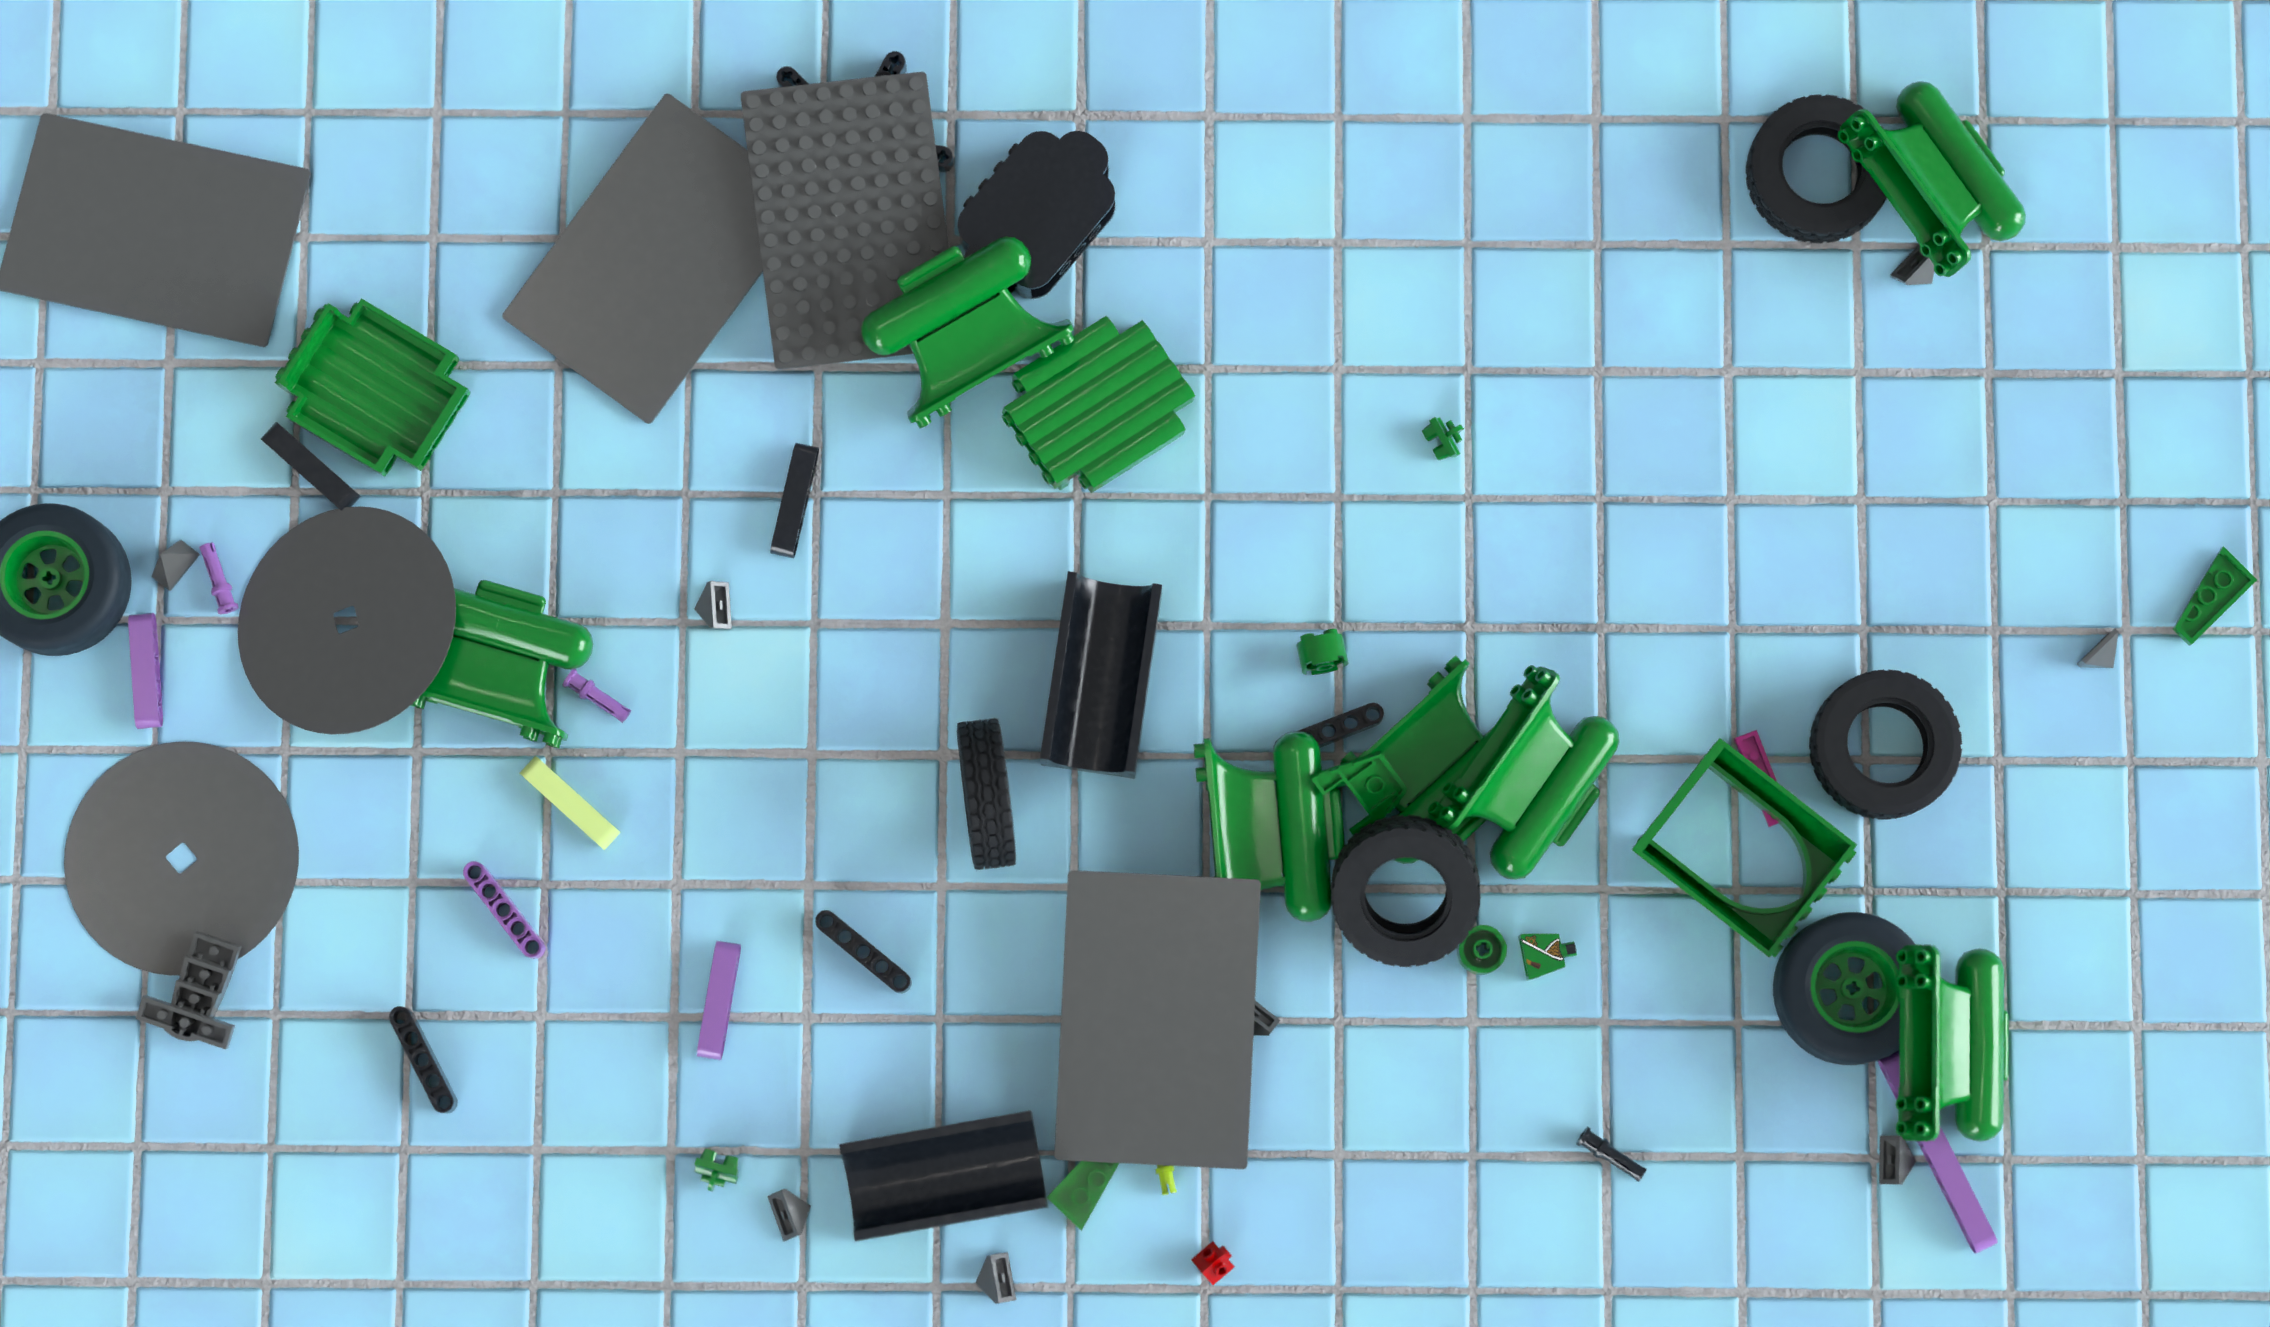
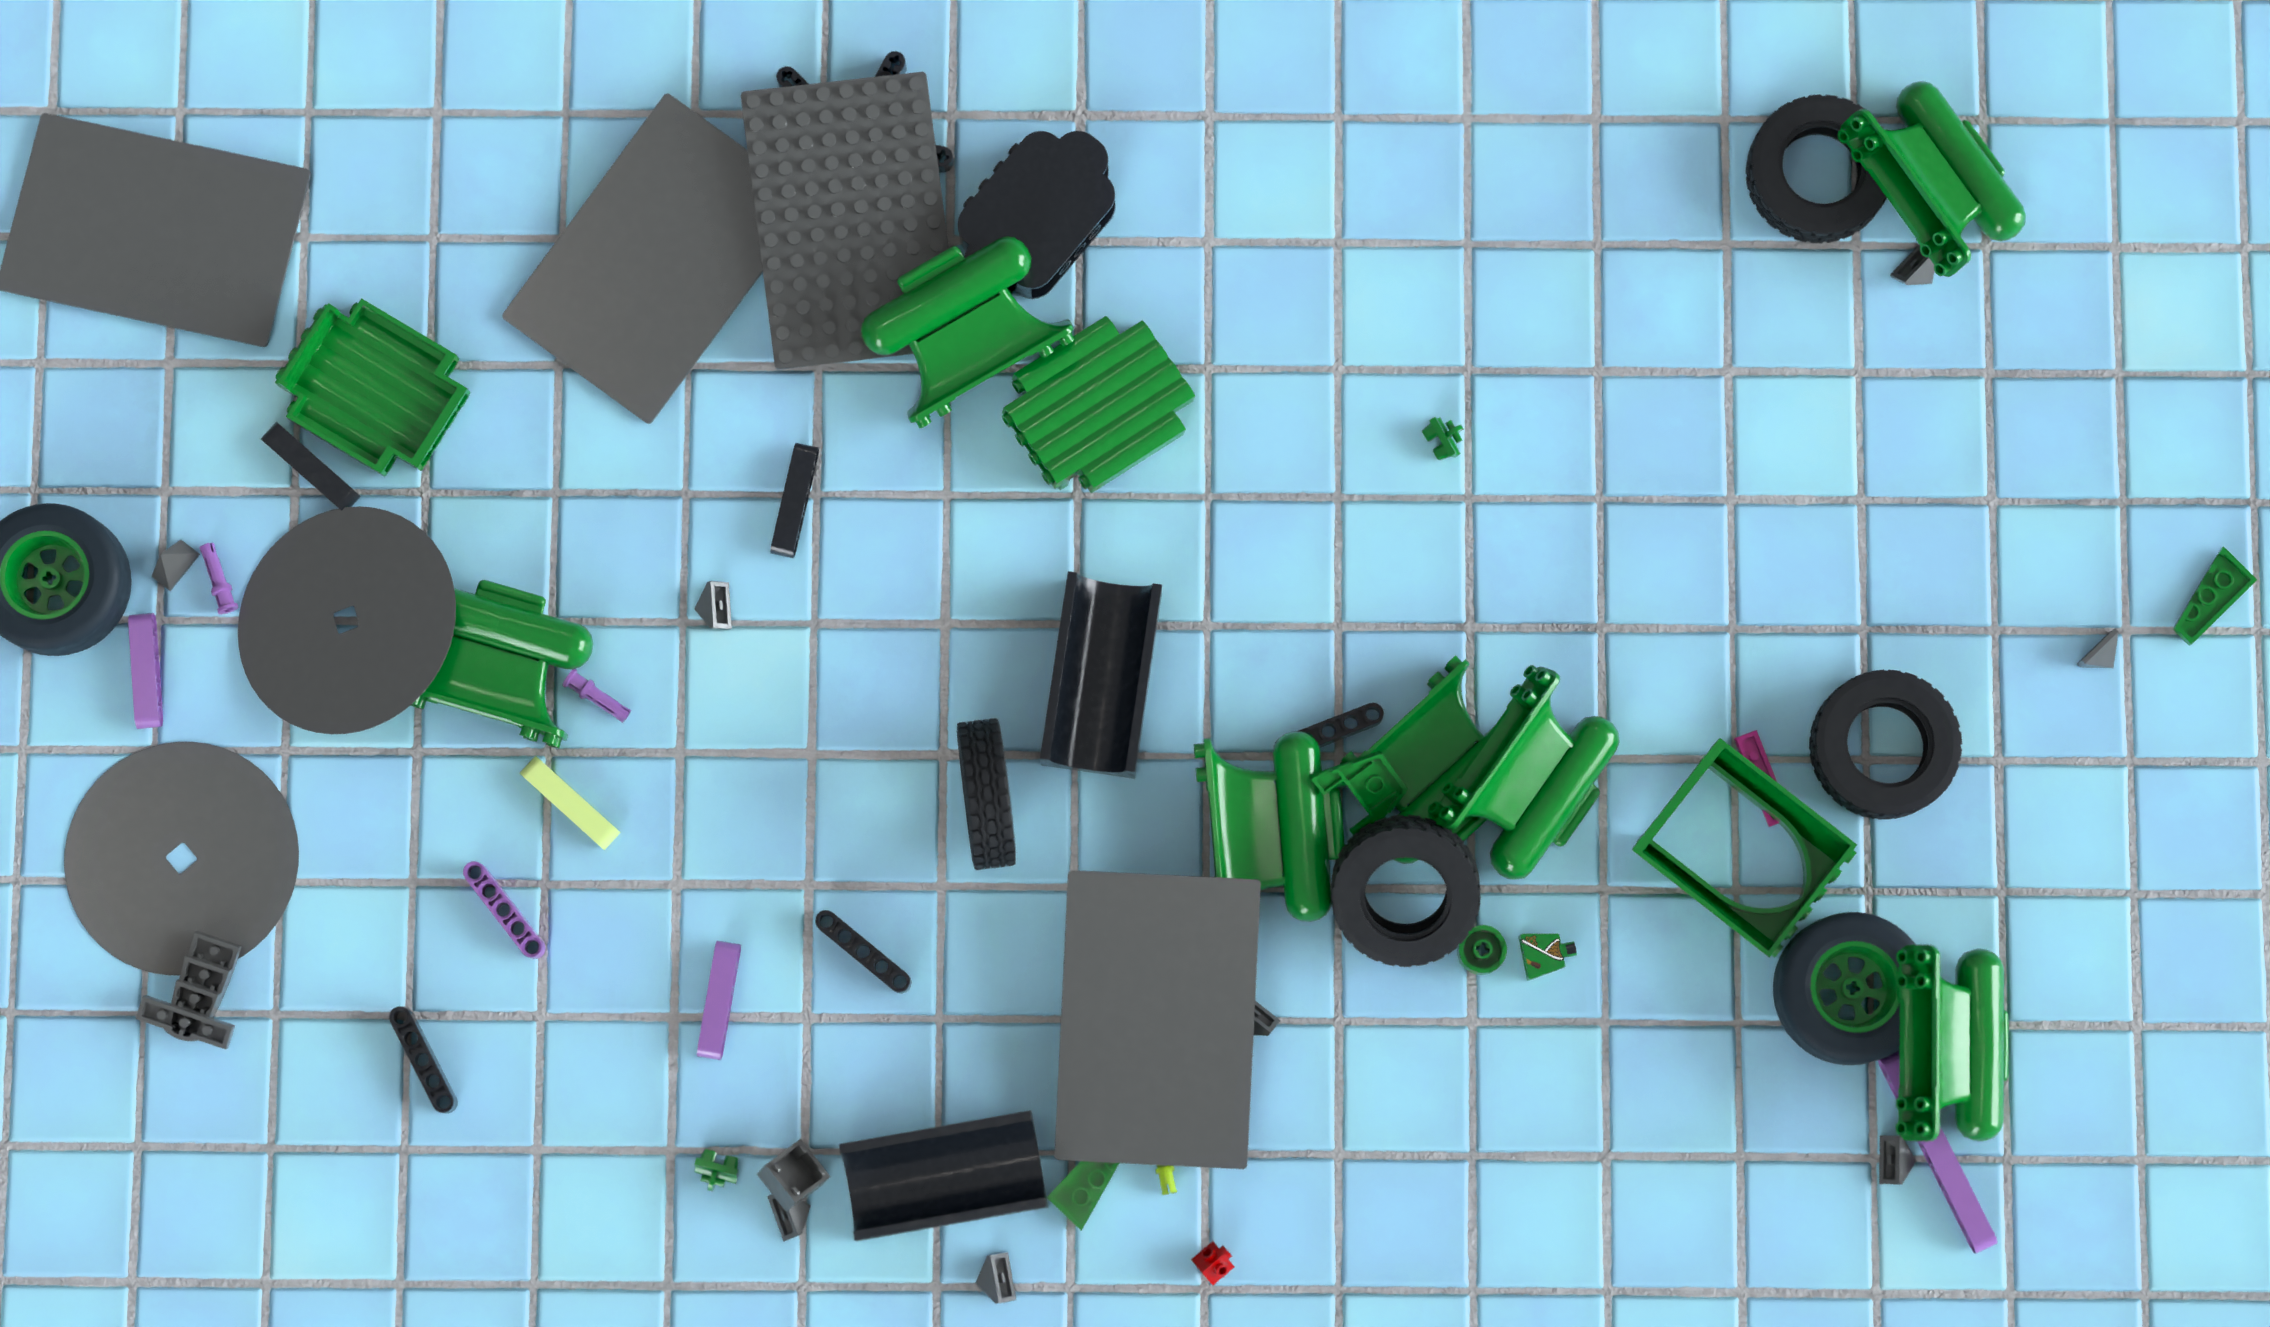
(793, 1175): none -> dark grey container
(1321, 652): green brick -> none
(1601, 1148): black pin -> none

